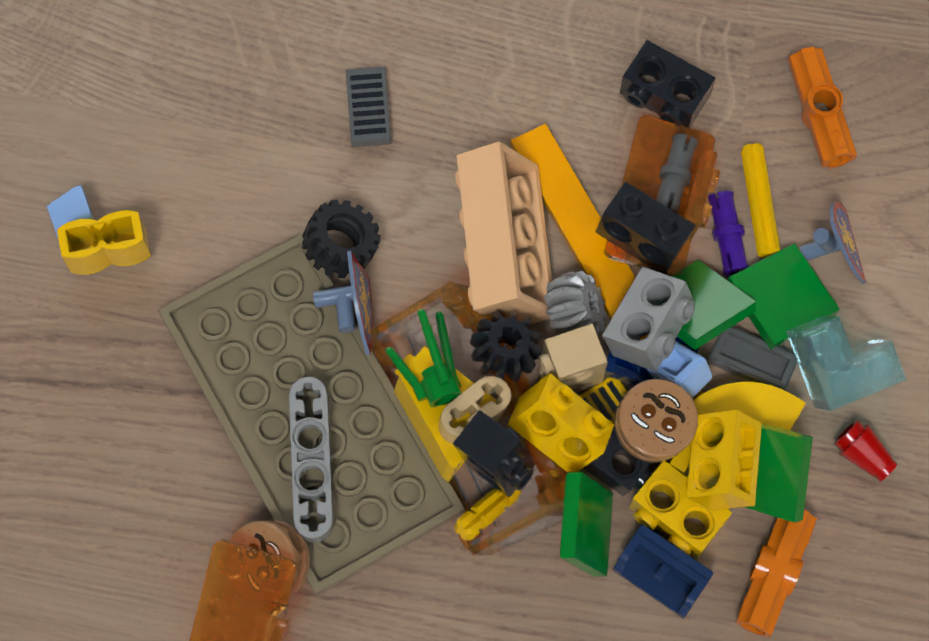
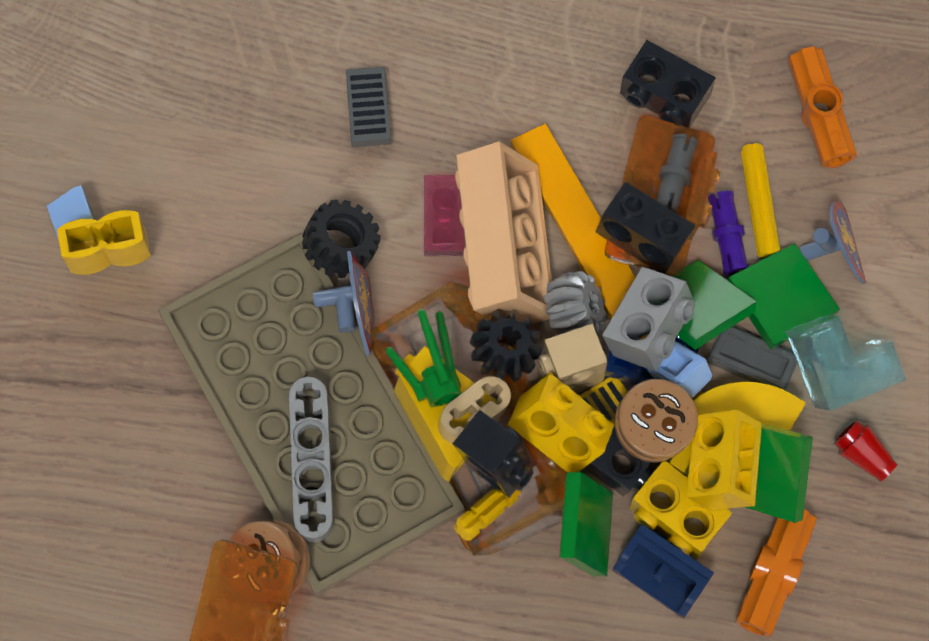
(441, 217): none -> clear pink plate

